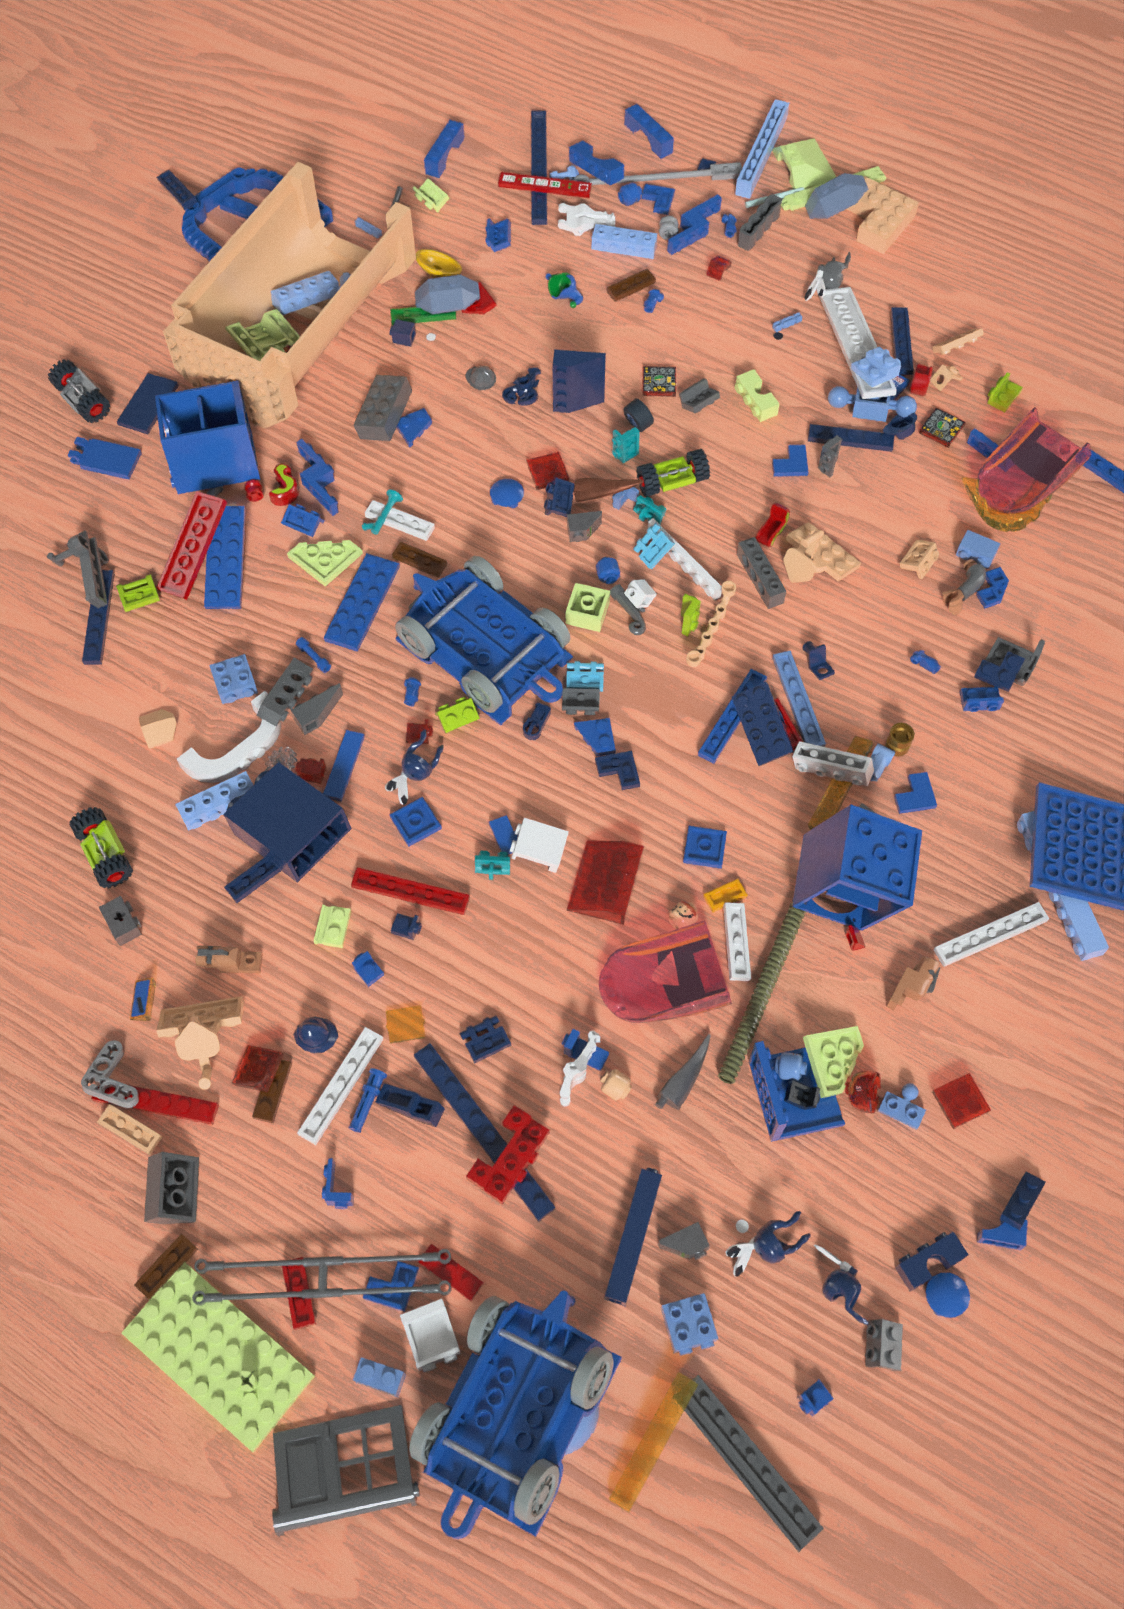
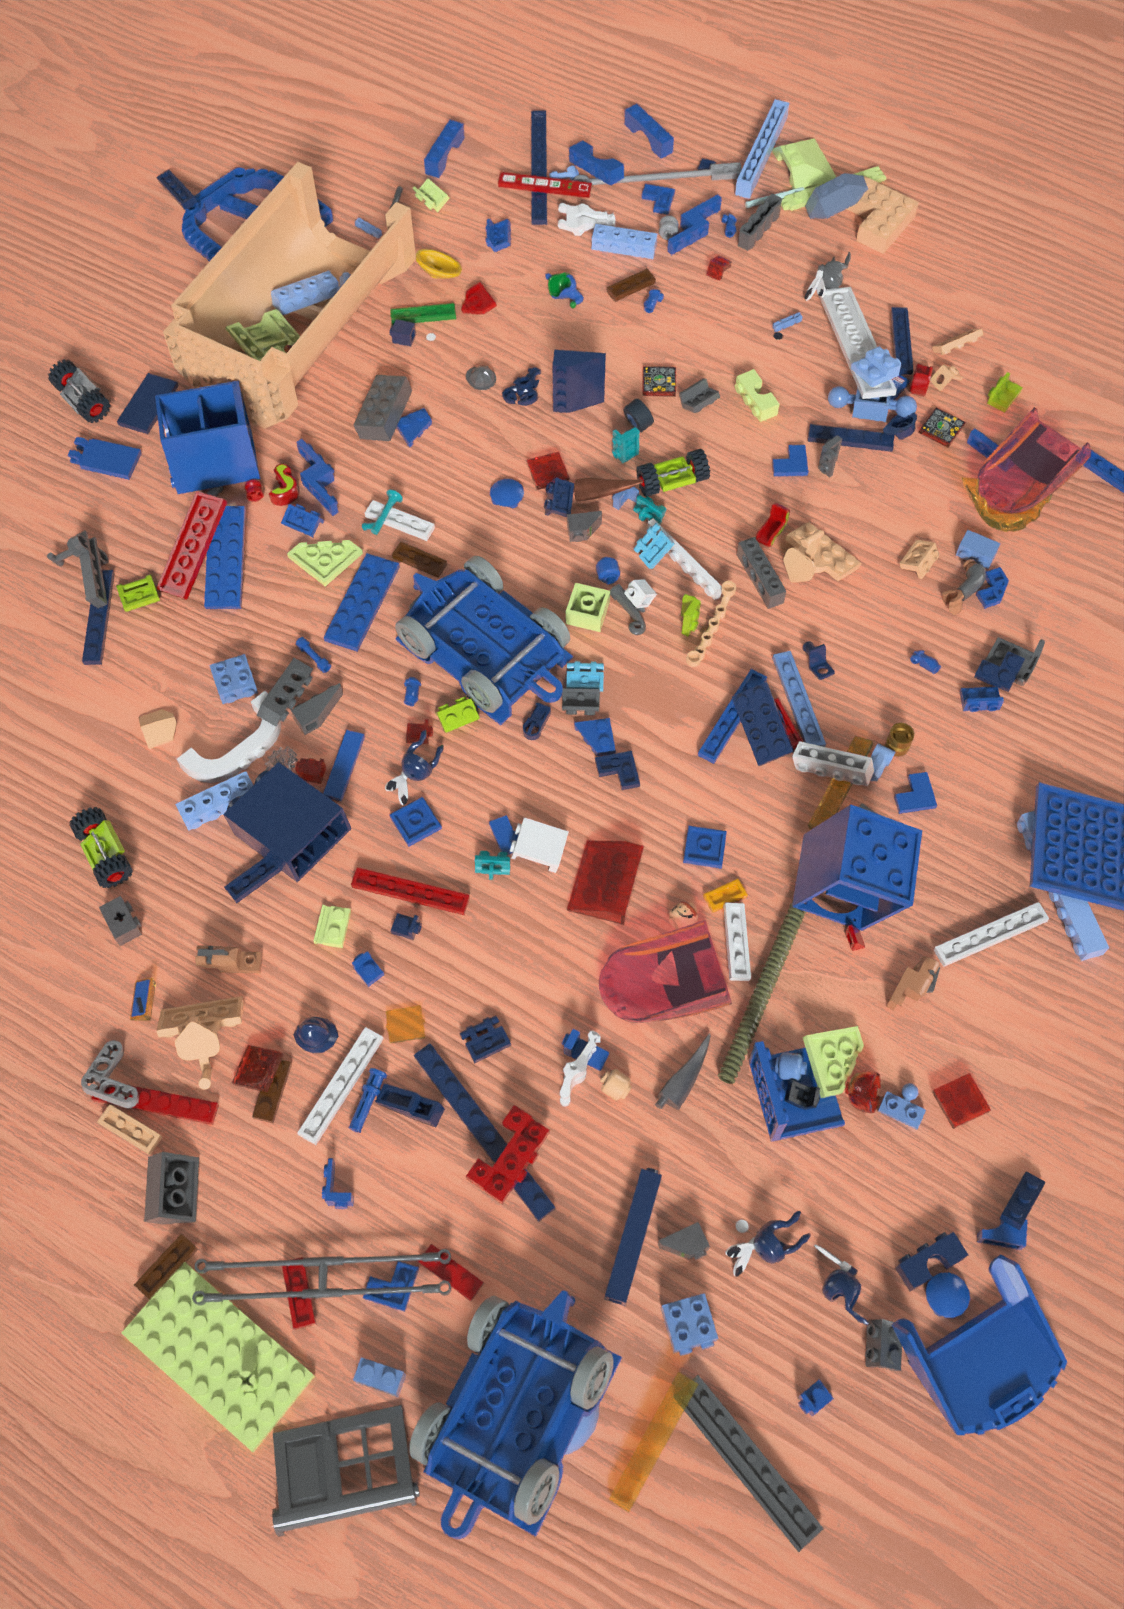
(430, 1335): white panel -> none
(447, 294): sand blue wedge -> none
(629, 194): blue head -> none
(994, 1363): none -> blue windscreen

